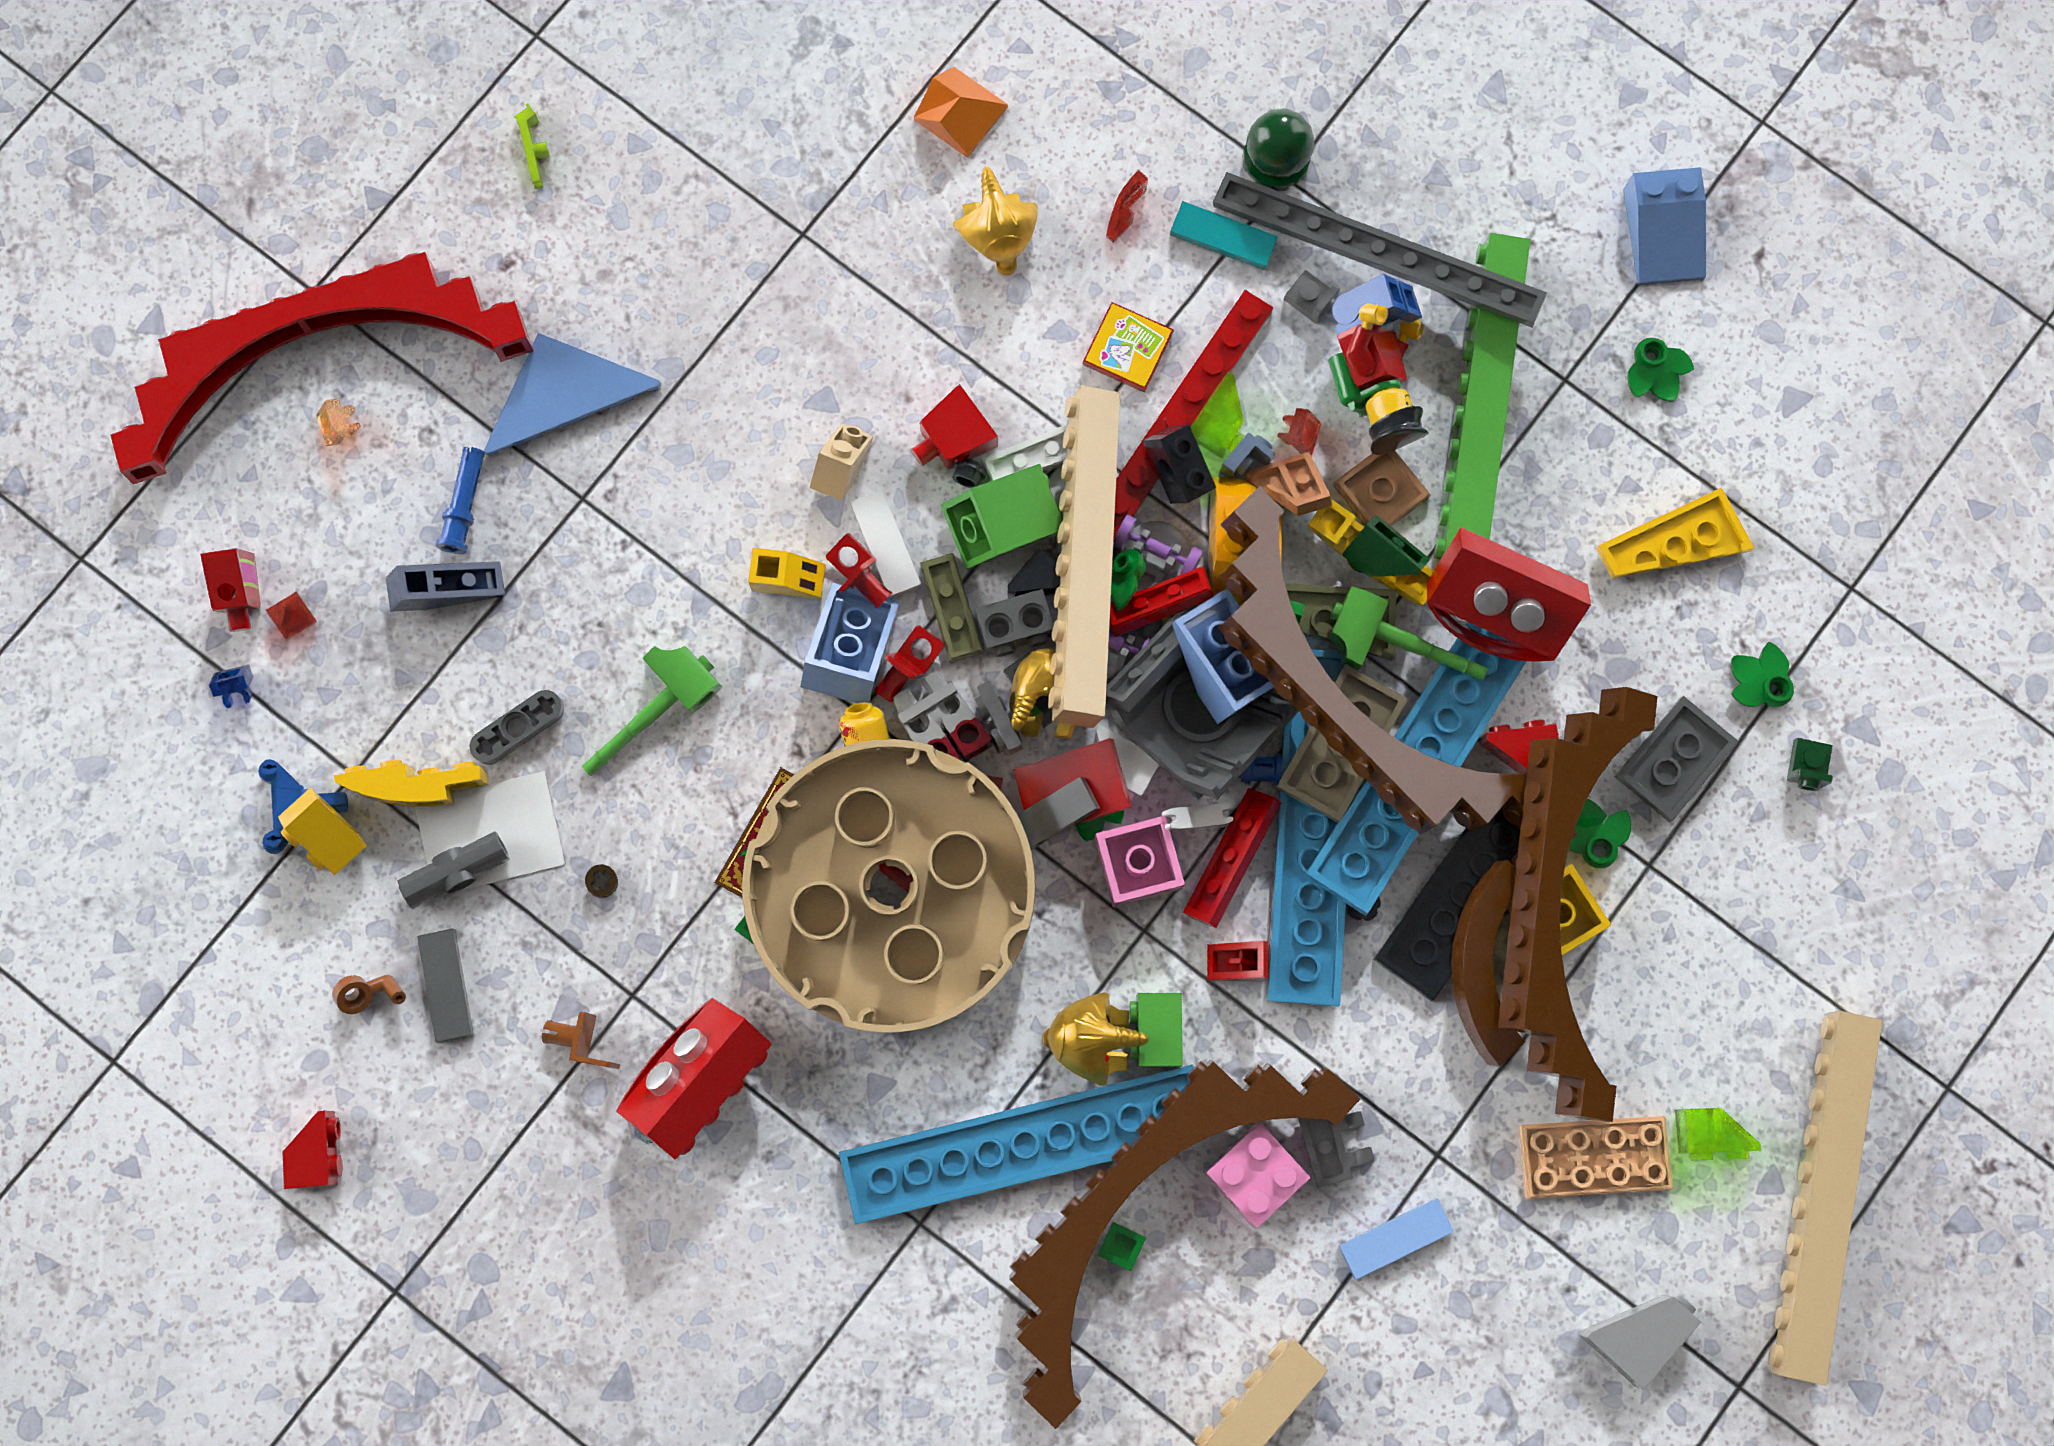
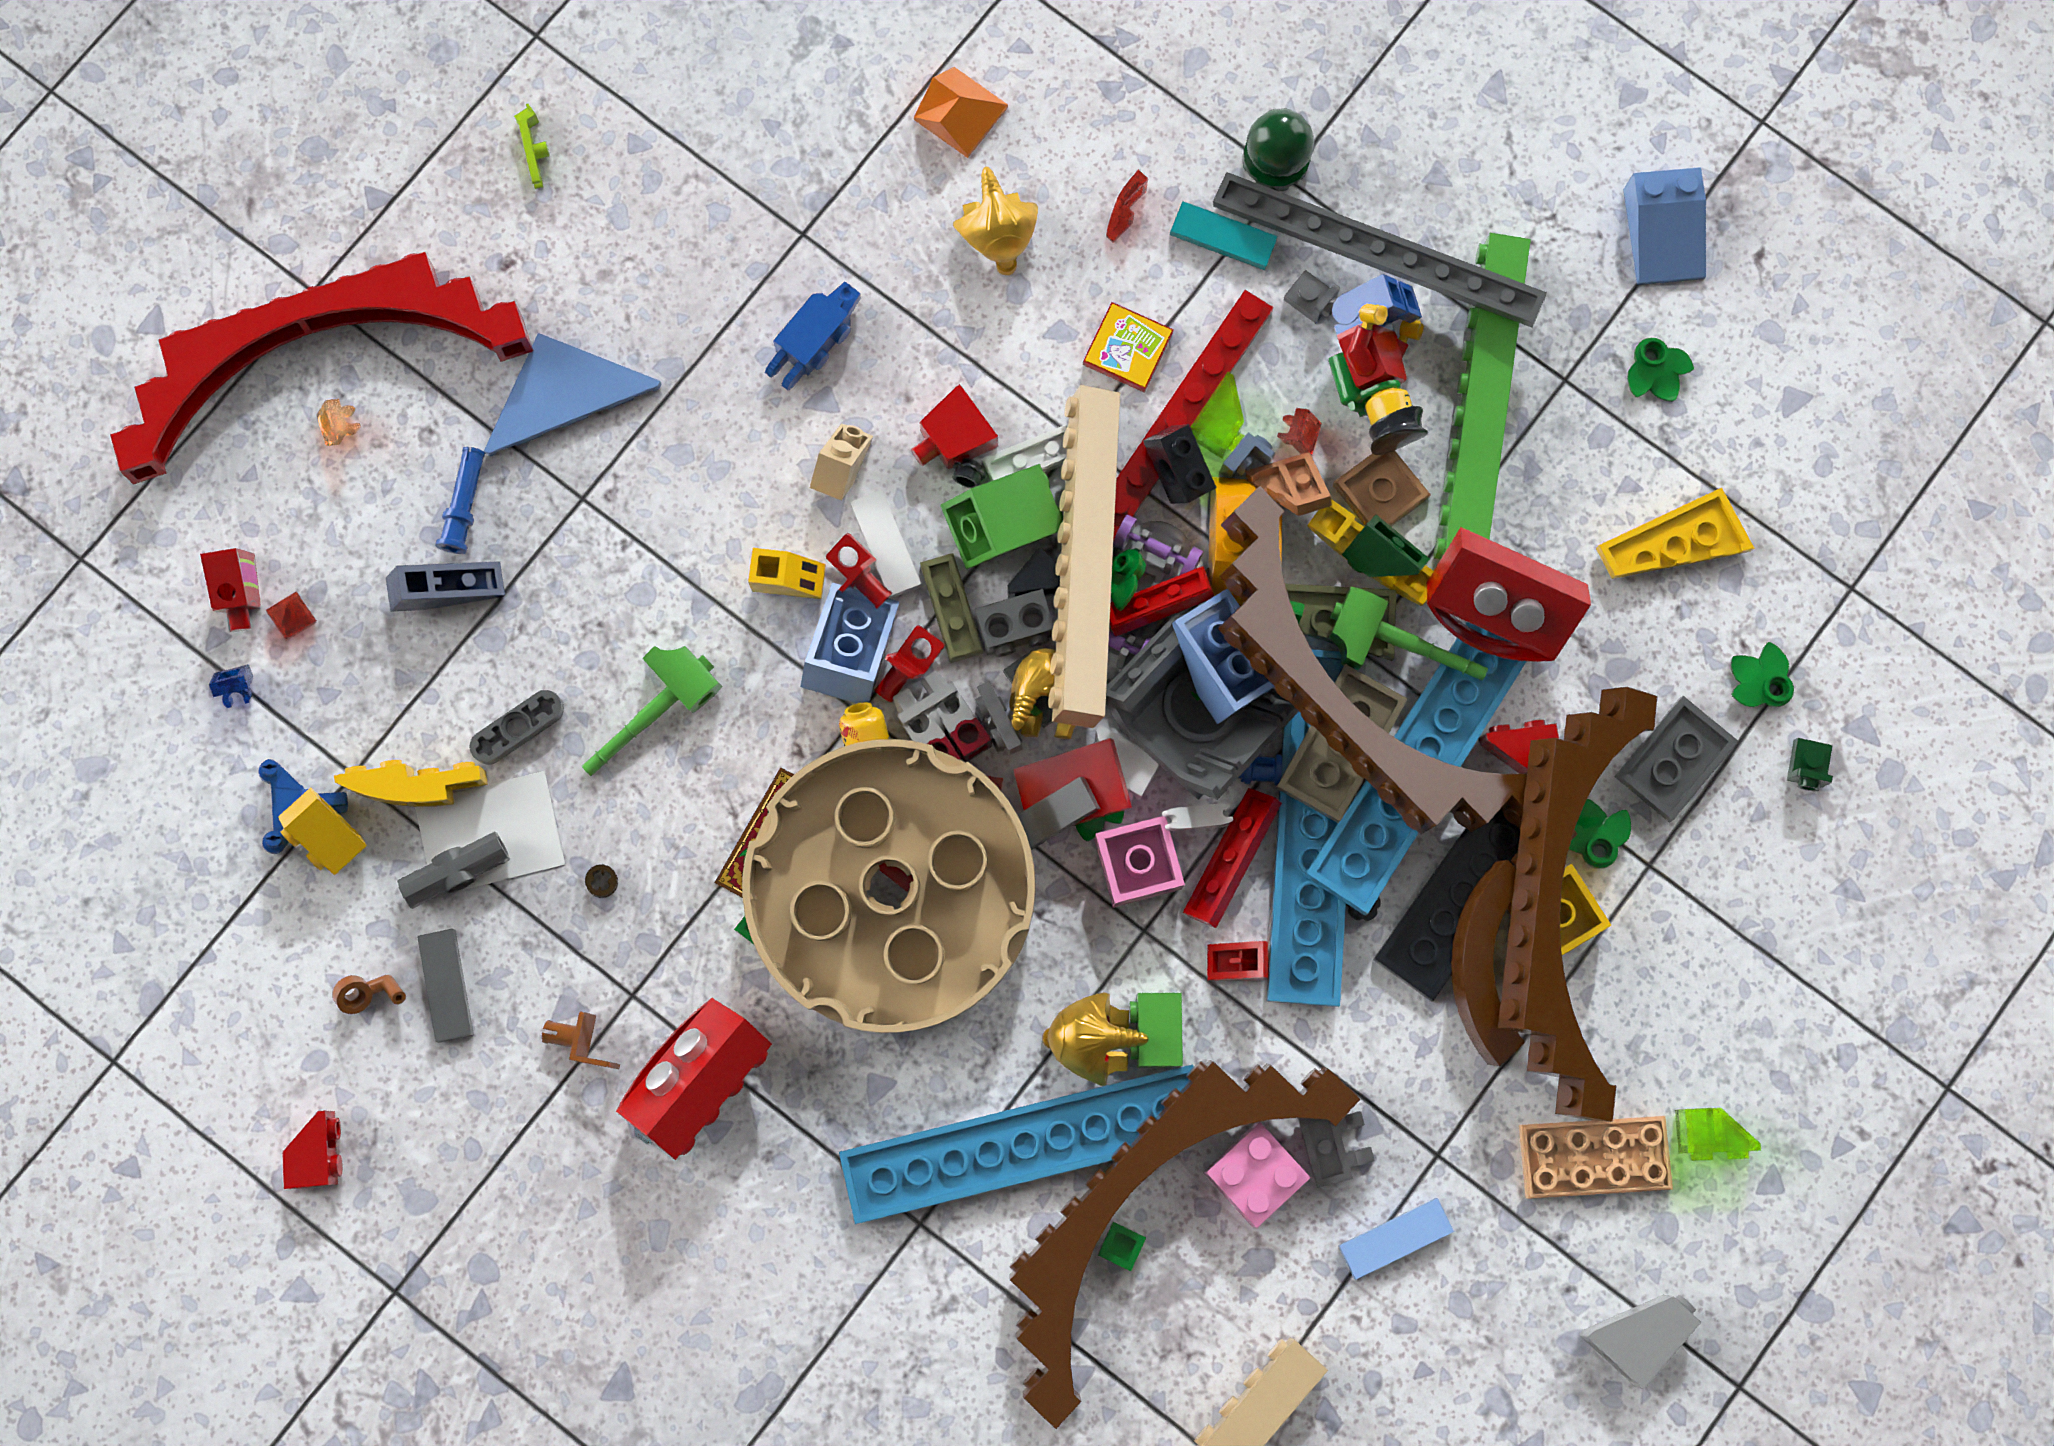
(813, 333): none -> blue hinge
(1826, 1197): tan brick -> none

